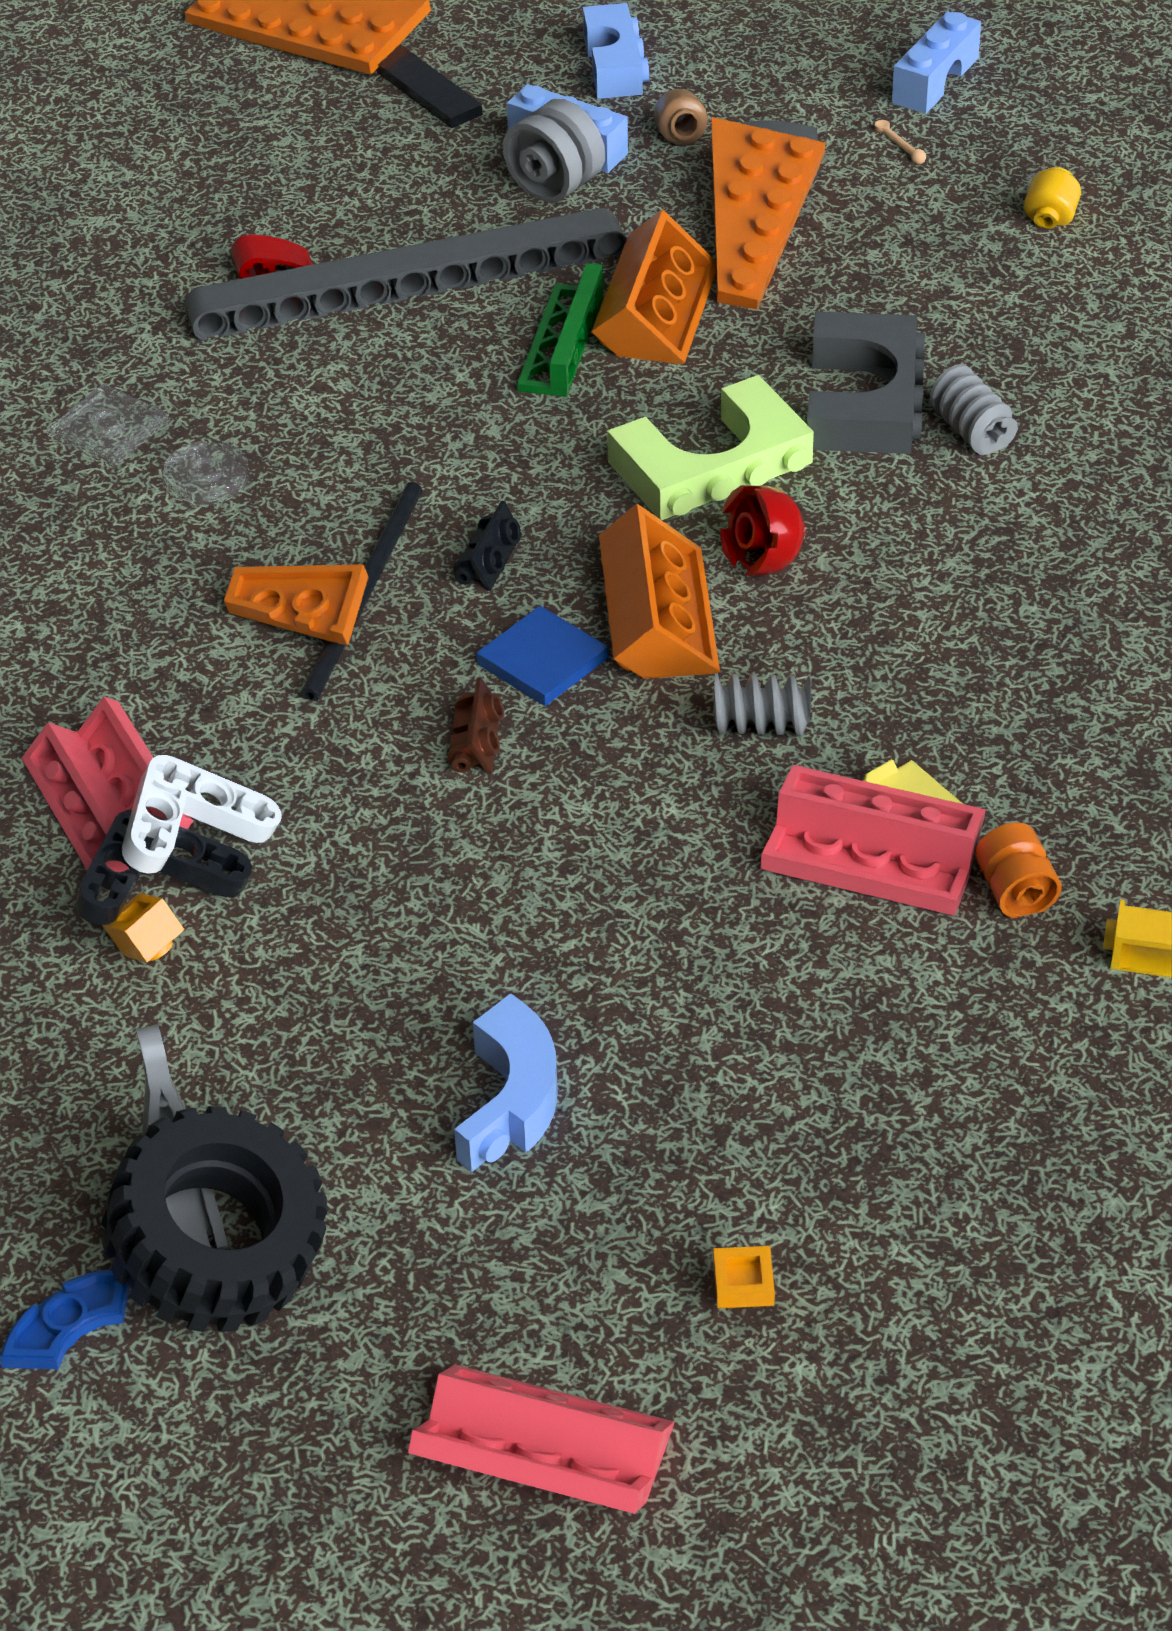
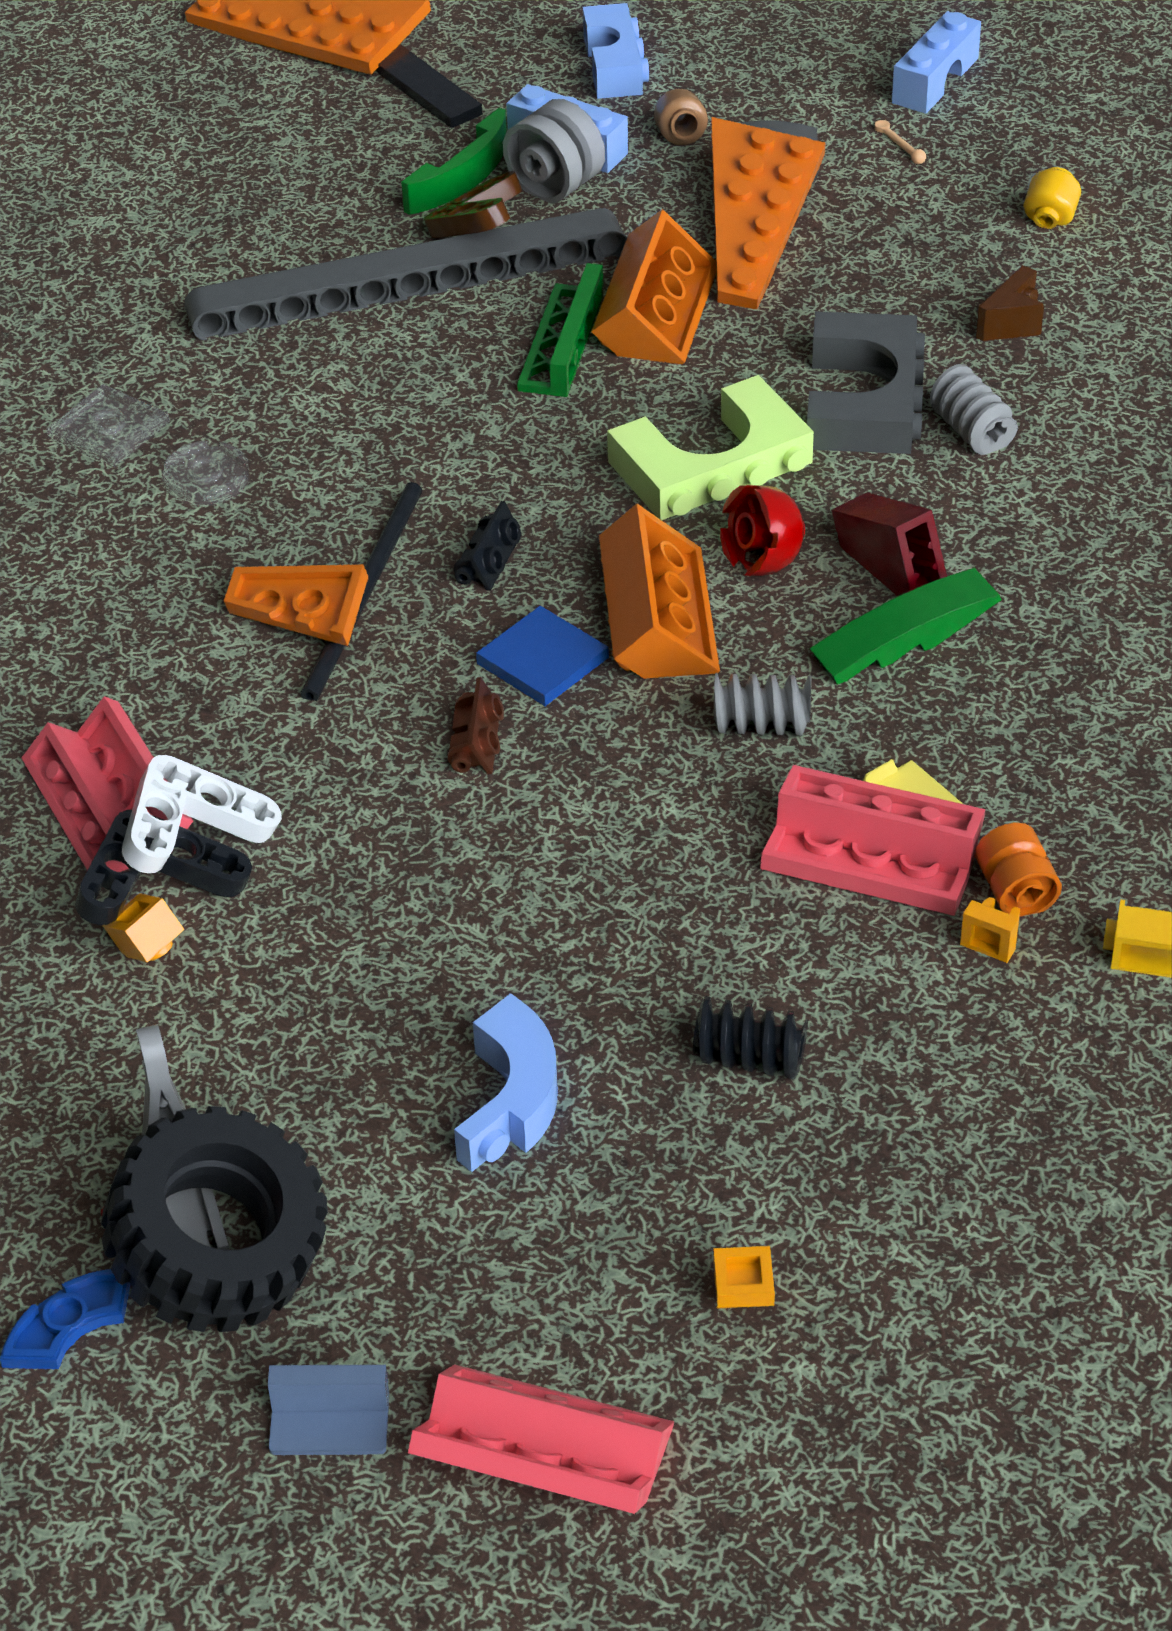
(260, 253): red panel -> none
(328, 1409): none -> sand blue panel
(436, 186): none -> green slope
(476, 209): none -> beam
(749, 1038): none -> black piece
(891, 541): none -> dark red slope
(912, 619): none -> green slope
(990, 929): none -> light orange tile
(1012, 309): none -> reddish brown slope

